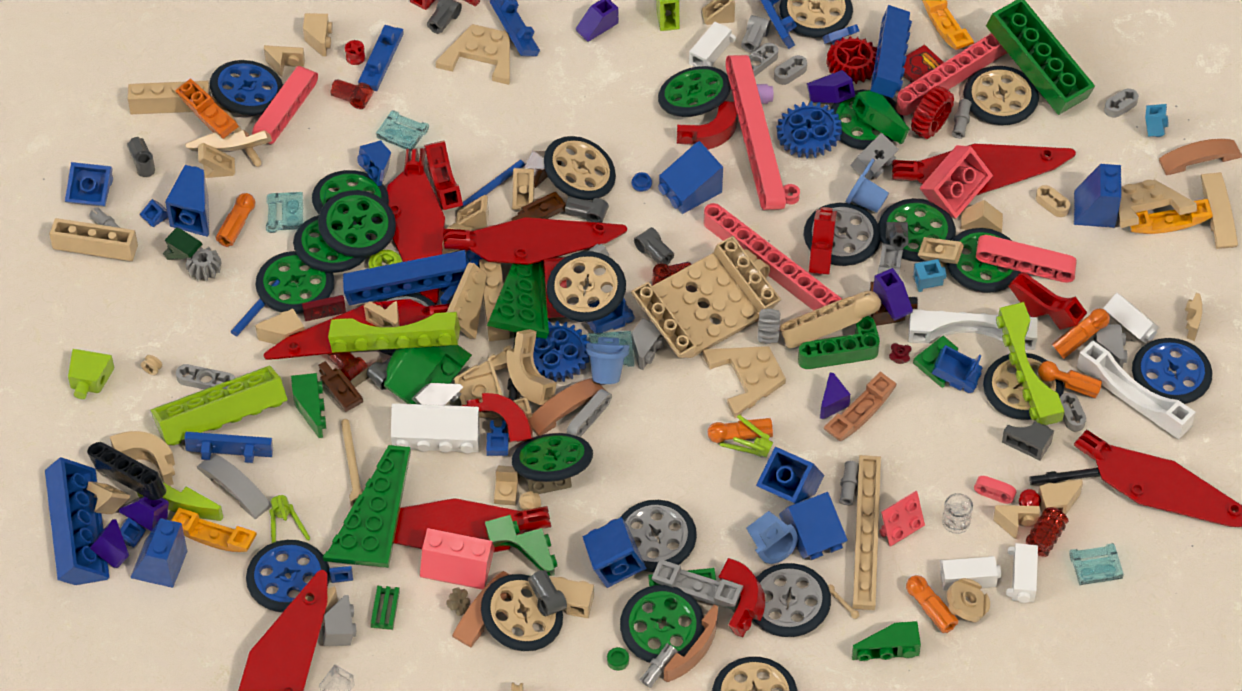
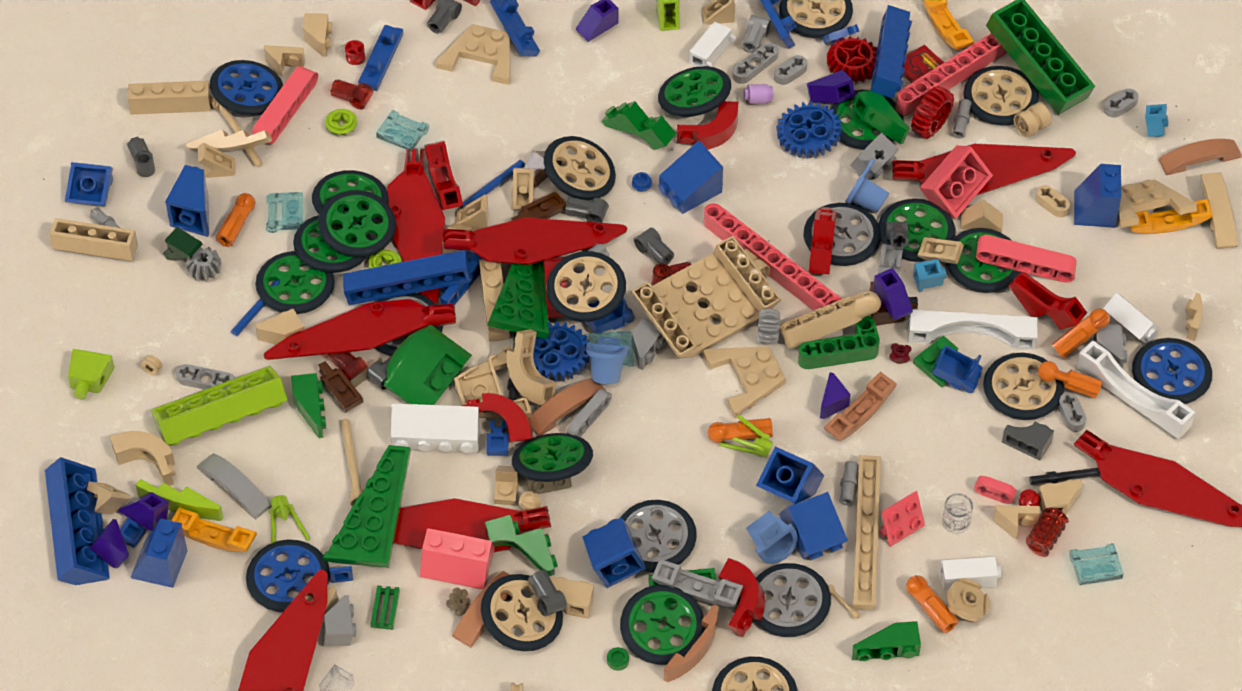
(126, 470): black beam -> none
(154, 213): blue slope -> none
(206, 109): orange slope -> none
(228, 444): blue hinge -> none
(324, 308): dark red tile -> none
(333, 119): none -> lime gear
(375, 160): blue slope -> none
(382, 318): tan slope -> none
(436, 330): lime arch -> none
(437, 394): slope -> none
(468, 299): tan wing -> none
(632, 119): none -> green arch
(658, 665): light grey pin -> none
(755, 132): coral beam -> none
(791, 188): coral bush -> none
(1024, 572): white brick -> none
(1033, 119): none -> tan wheel
(1043, 401): lime arch -> none

